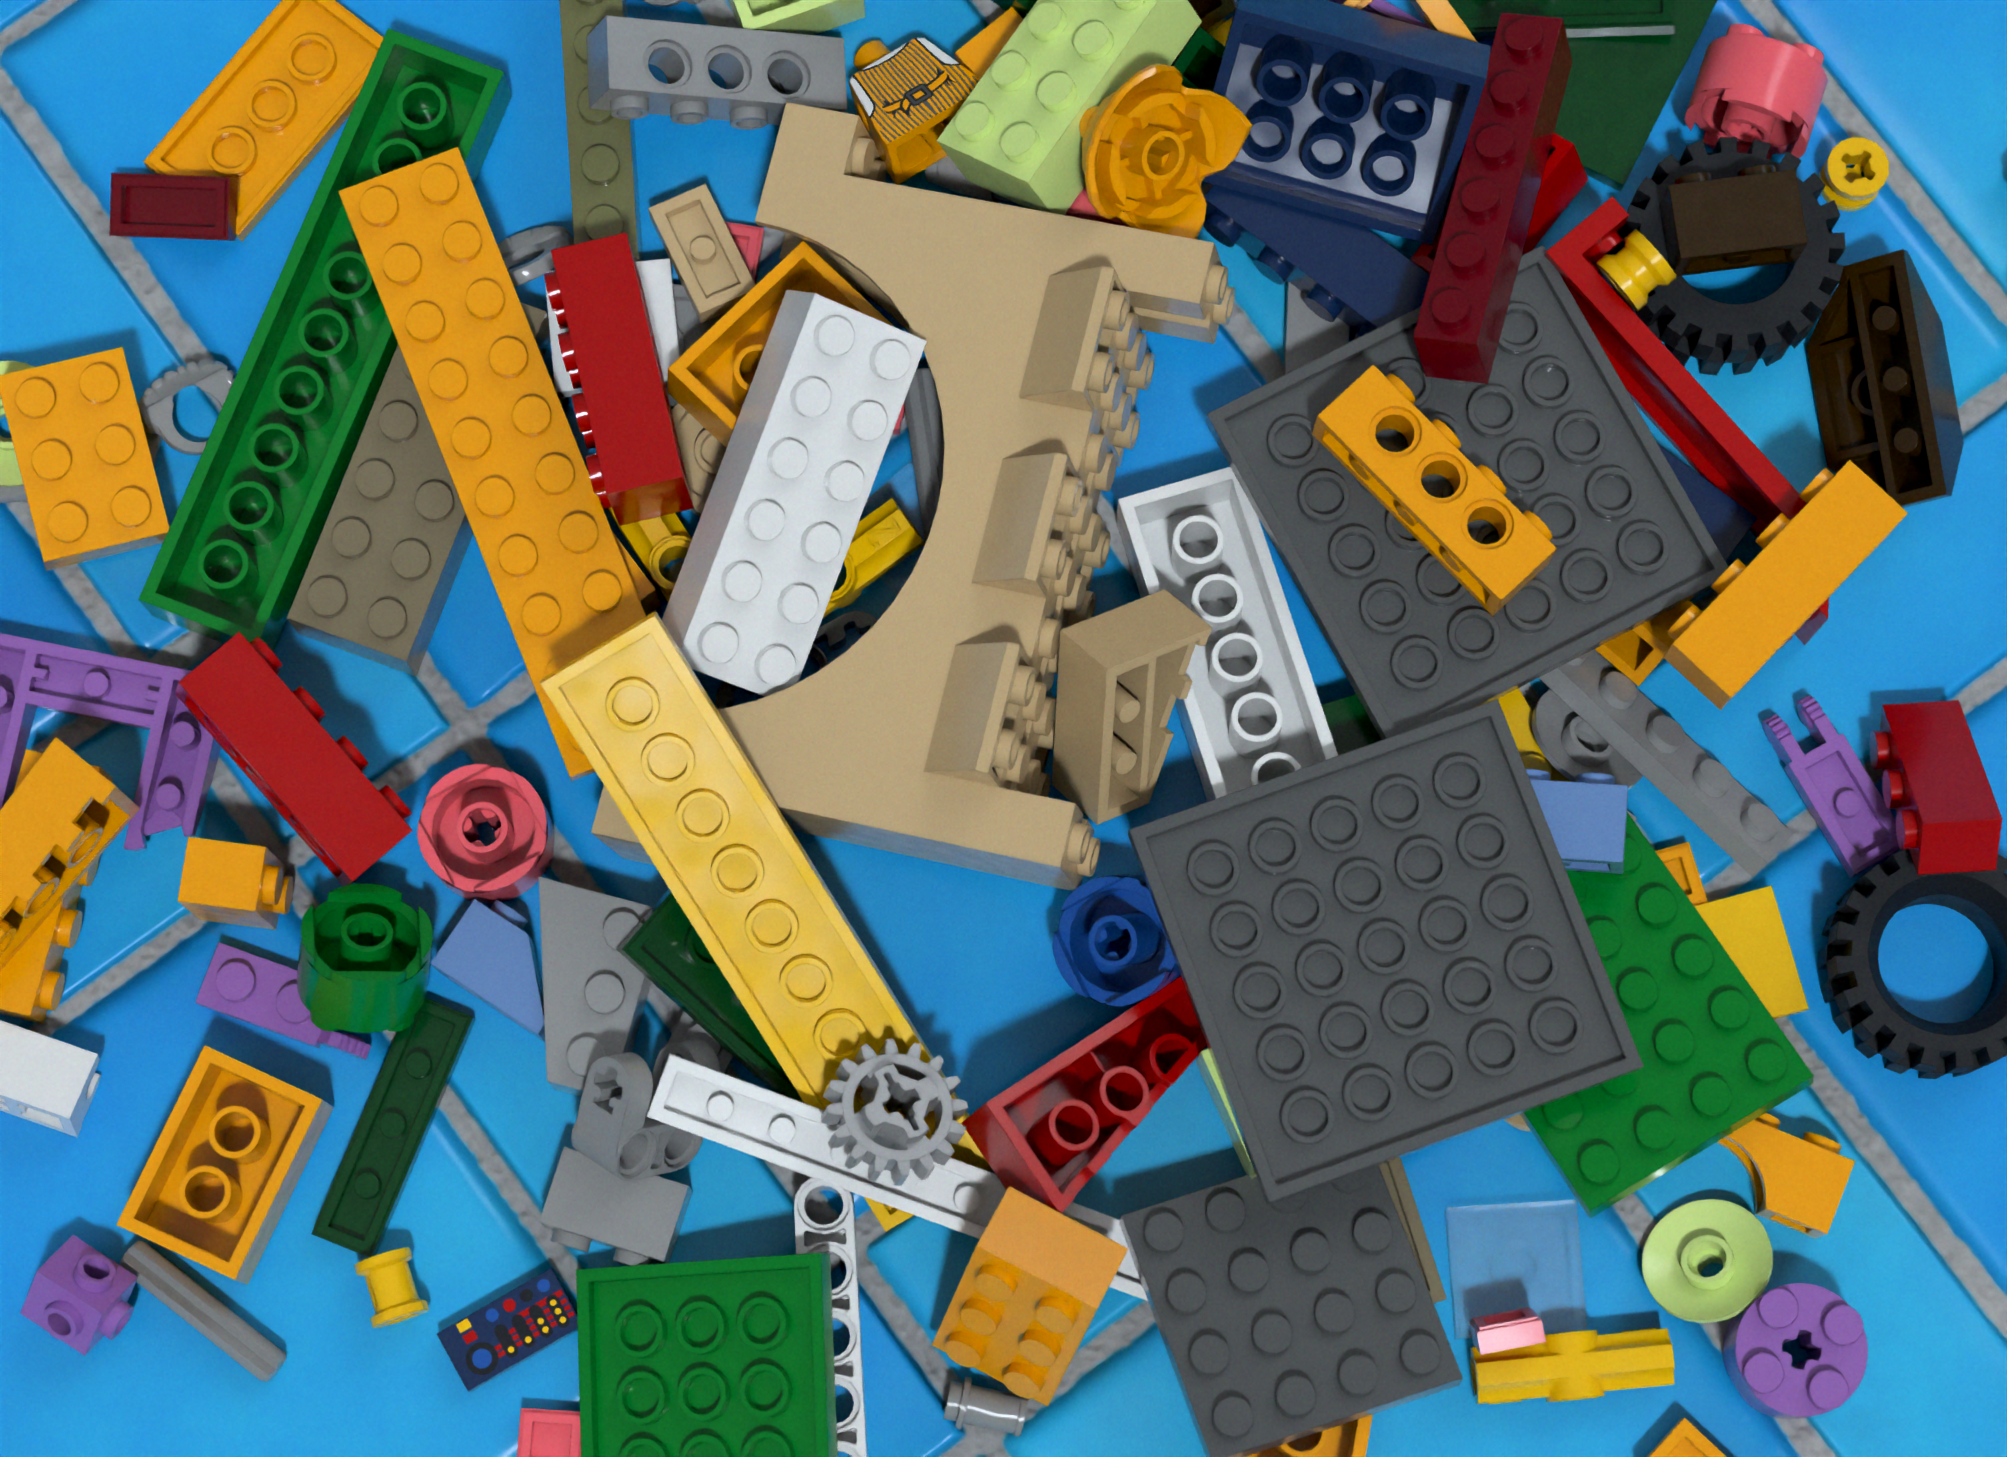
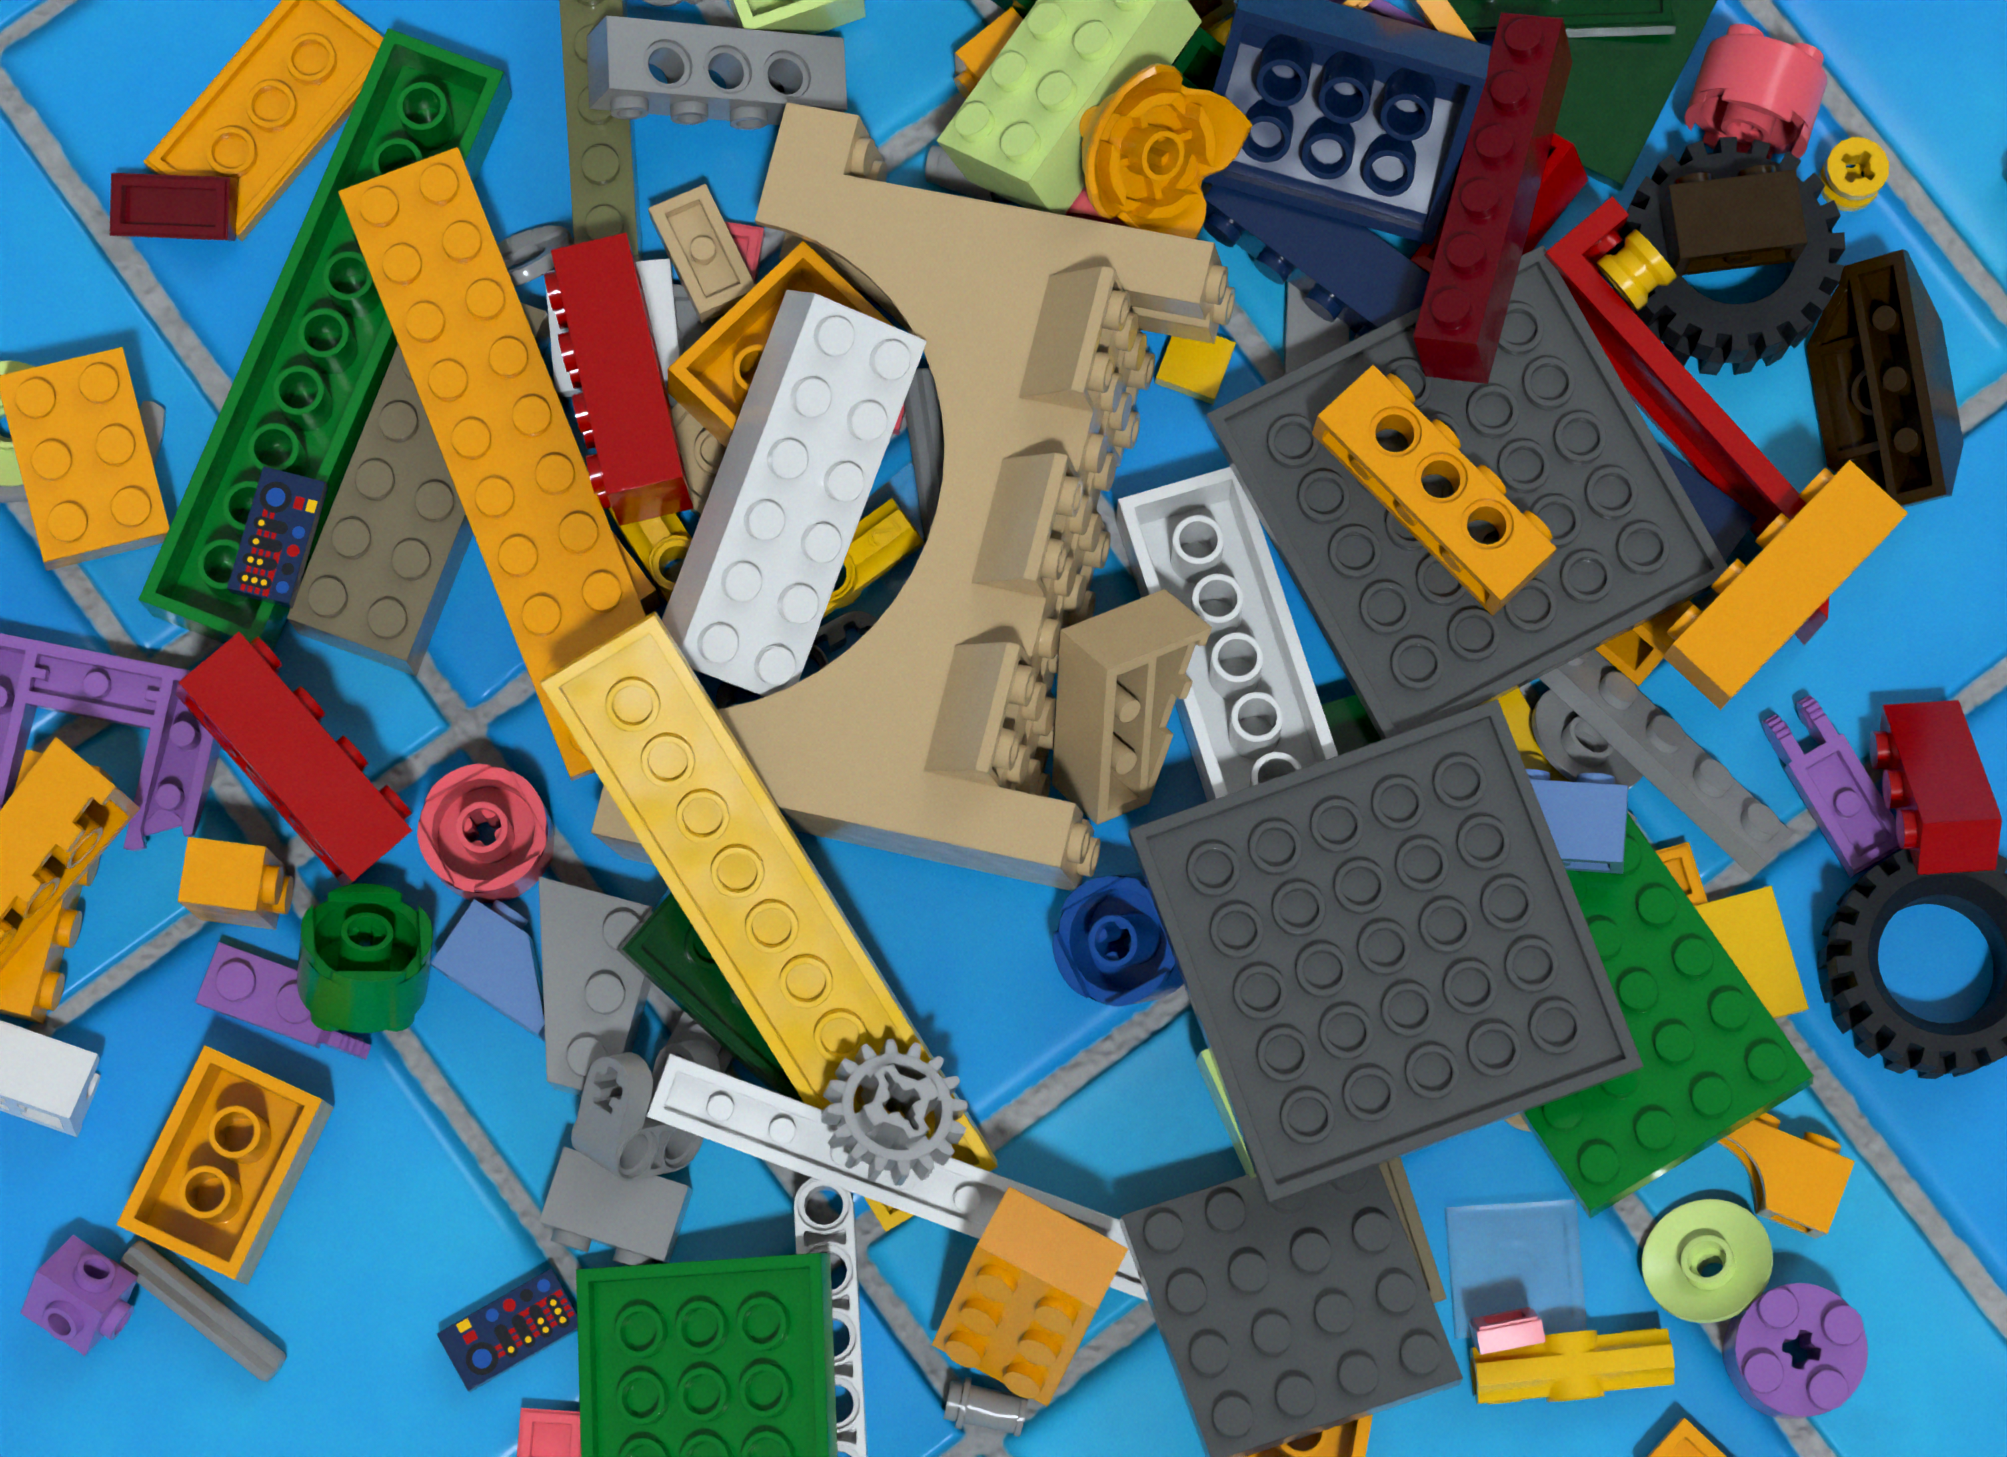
(157, 403): light grey piece -> none
(277, 537): none -> tile
(391, 1287): yellow bush -> none
(393, 1129): dark green tile -> none
(908, 101): light orange torso -> none
(1079, 1107): red wedge -> none
(1195, 367): none -> yellow tile

